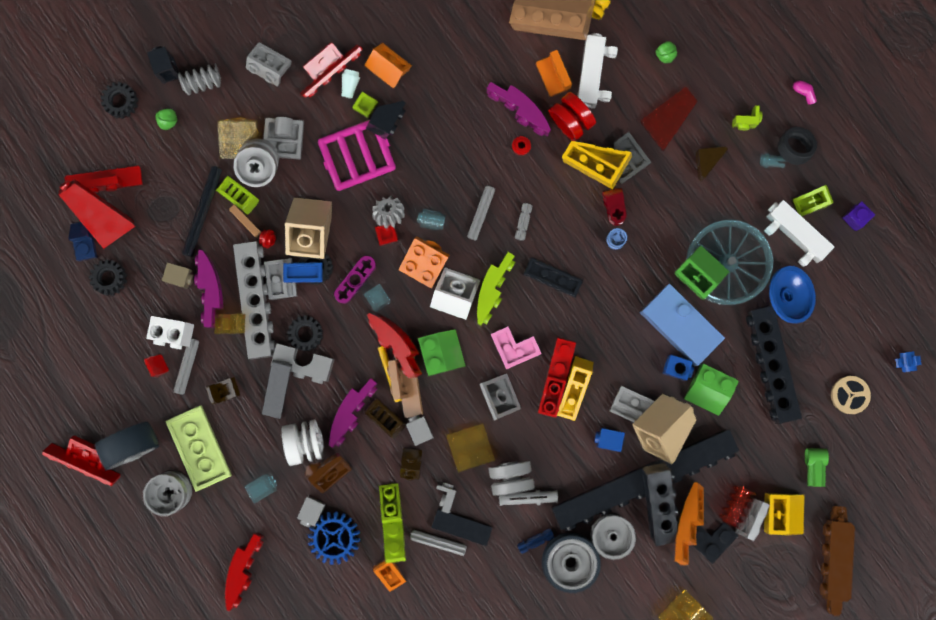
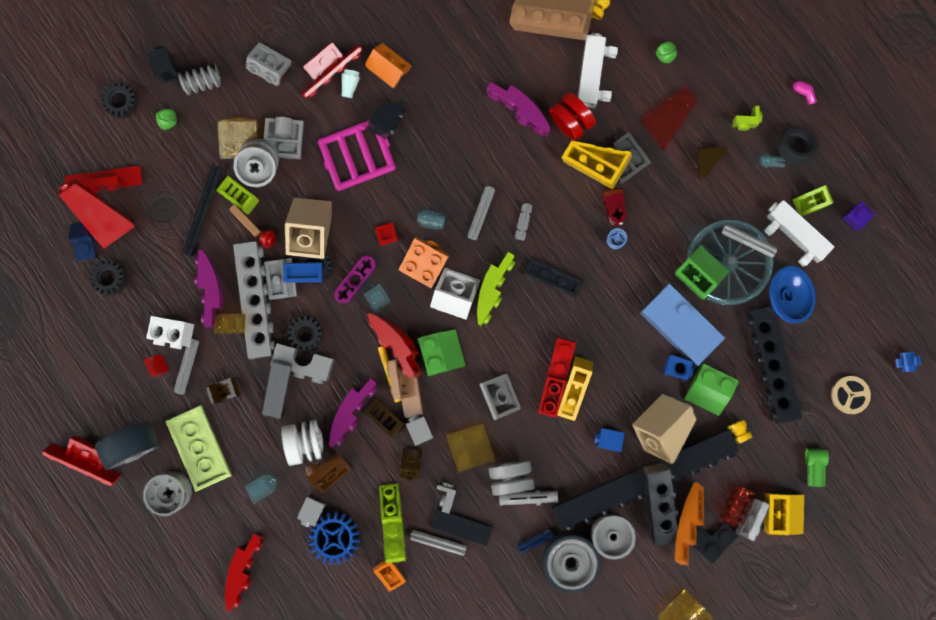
(178, 276): dark tan brick -> none
(365, 105): lime tile -> none
(388, 212): light grey gear -> none
(513, 353): bright pink plate -> none
(519, 151): red plate -> none
(554, 74): orange panel -> none
(630, 404): light grey plate -> none
(739, 430): none -> yellow wheel
(749, 240): none -> light grey axle
(838, 560): reddish brown hinge -> none

